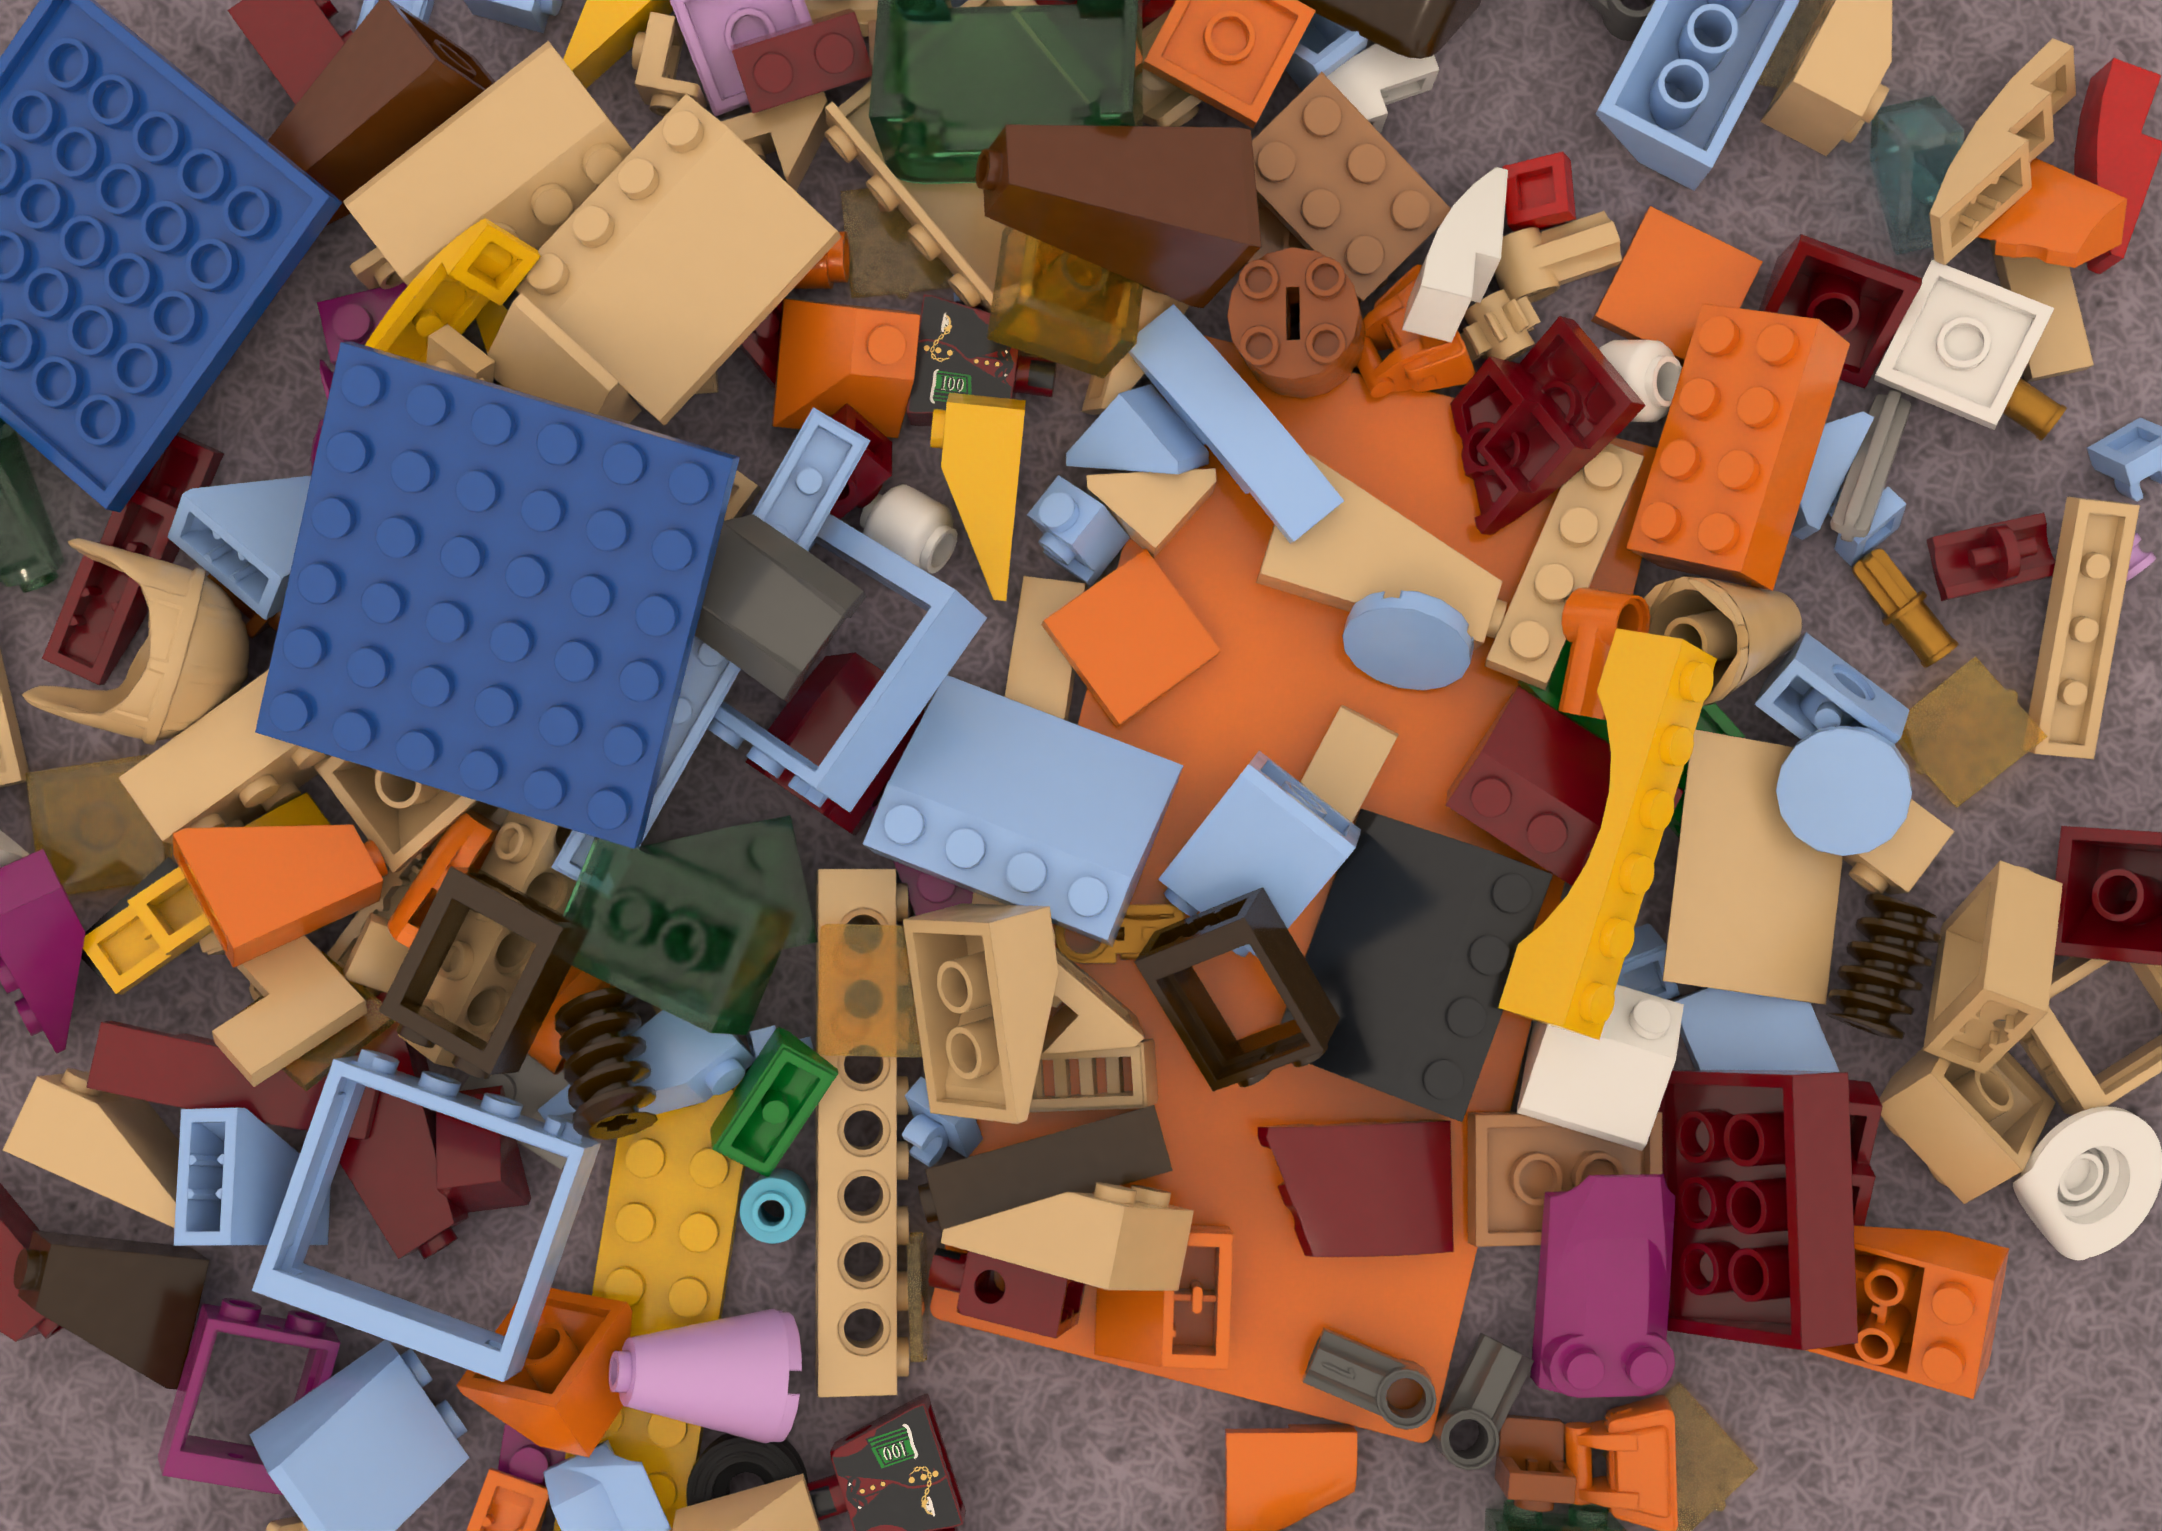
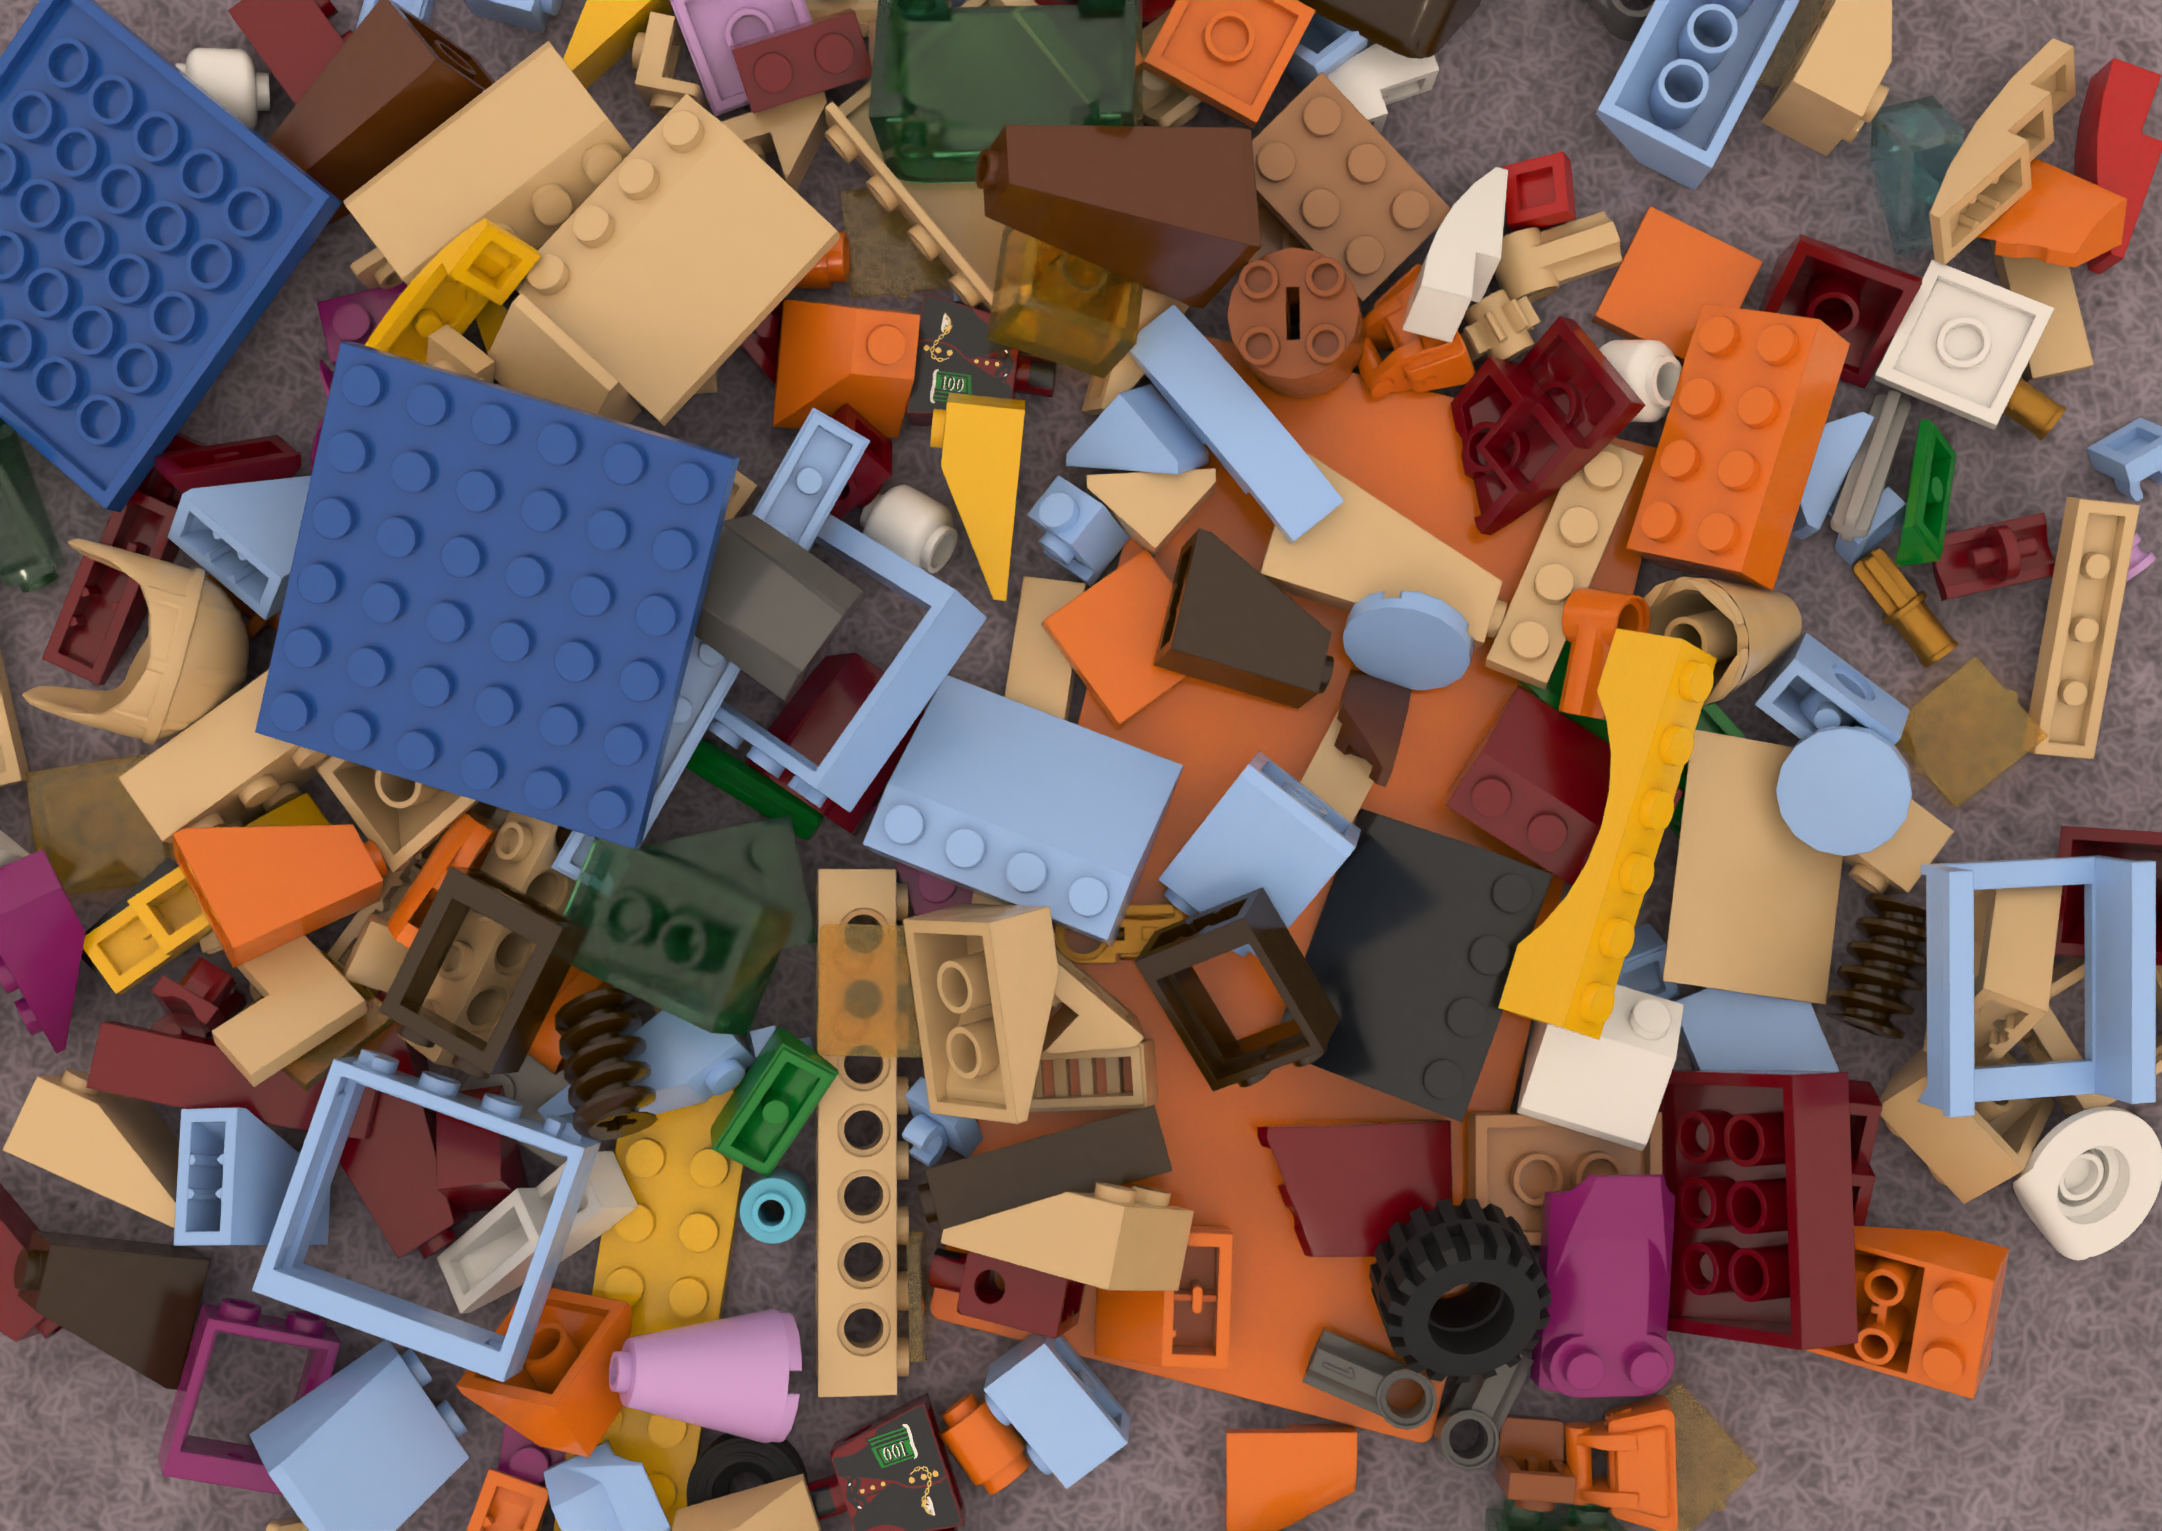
(198, 1002): none -> dark red hips
(229, 463): none -> dark red slope
(231, 80): none -> white head
(500, 1246): none -> white slope
(753, 788): none -> green axle
(983, 1445): none -> orange brick
(1056, 1407): none -> light blue brick
(1240, 628): none -> dark brown slope
(1372, 722): none -> reddish brown slope
(1471, 1330): none -> black tyre
(1926, 498): none -> green slope
(2117, 983): none -> light blue piece

